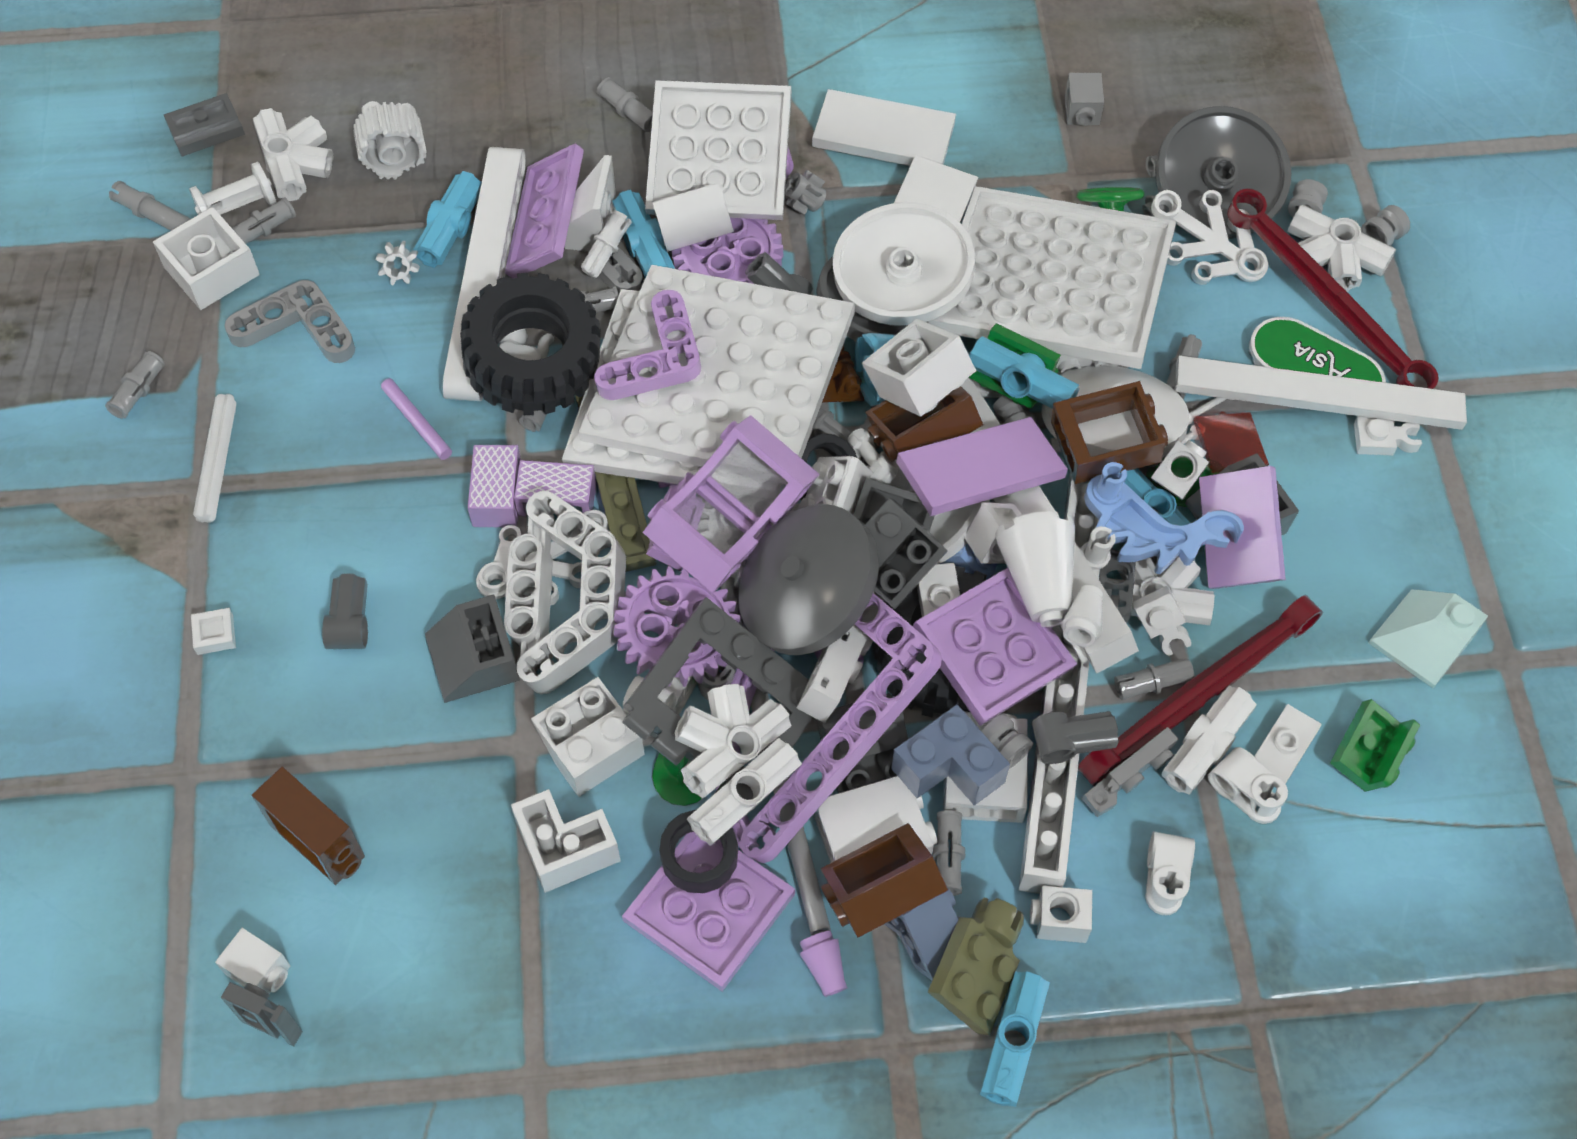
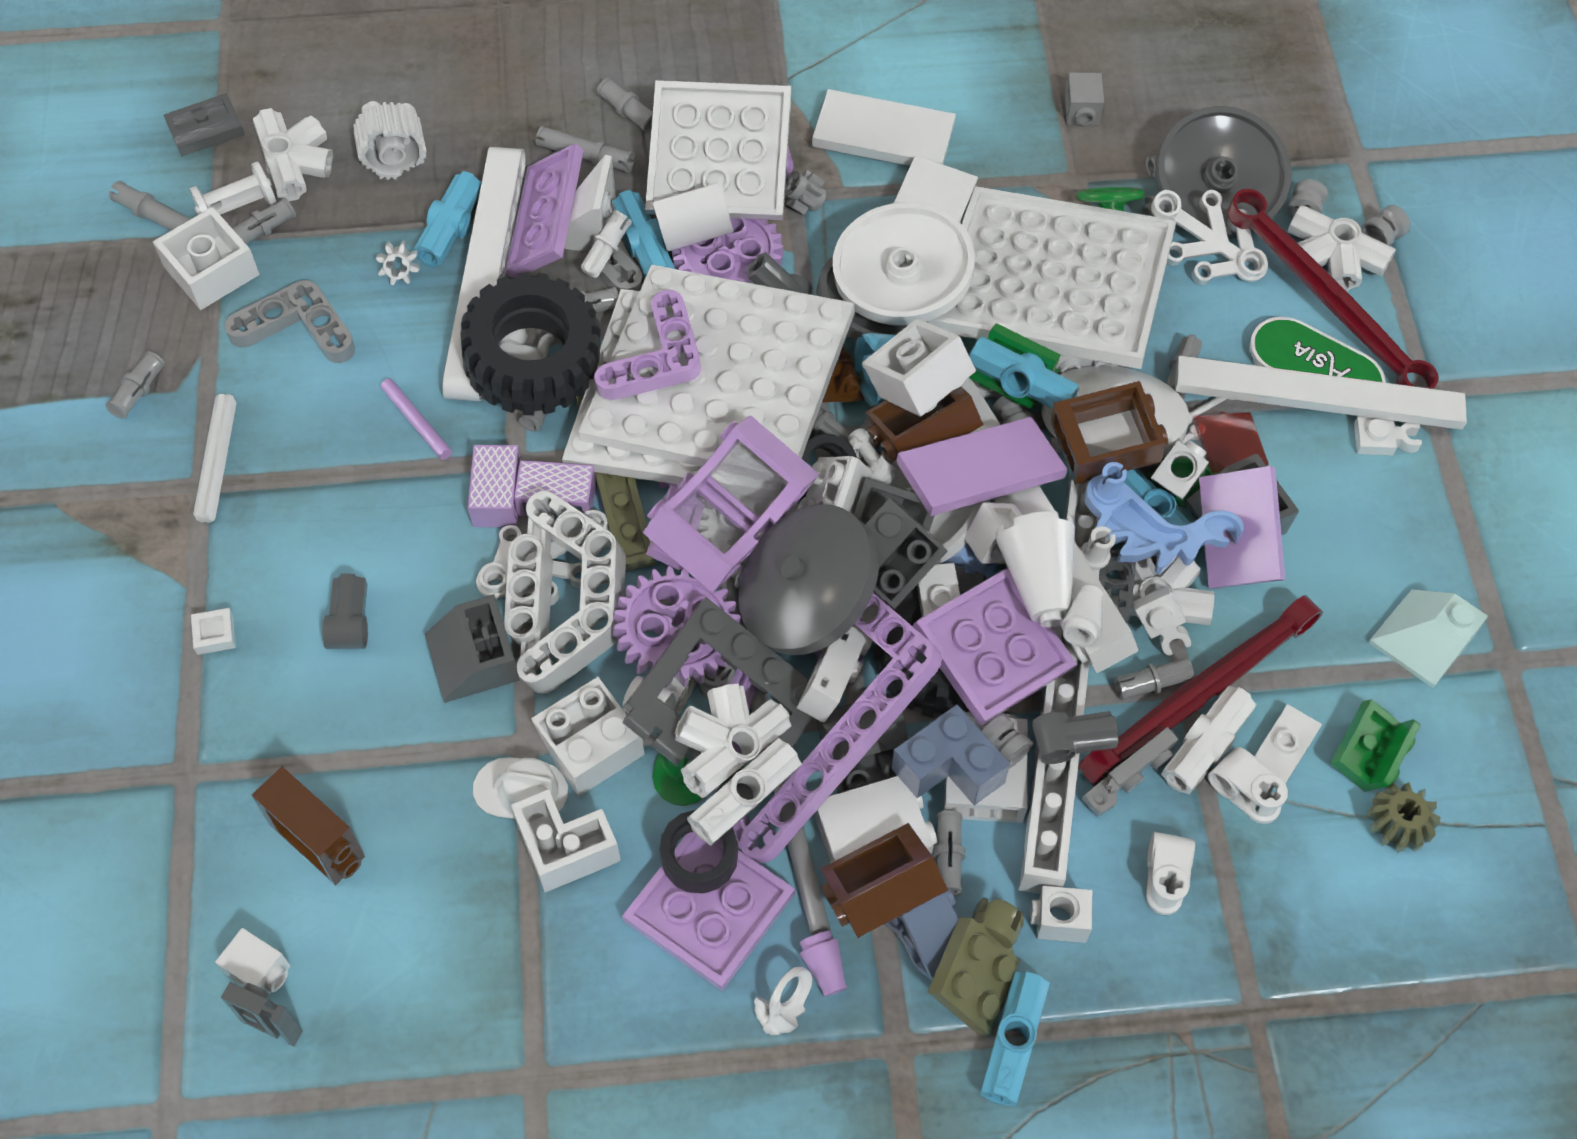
(515, 779): none -> white piece
(592, 152): none -> light grey pin
(783, 1016): none -> white piece
(1394, 804): none -> olive gear

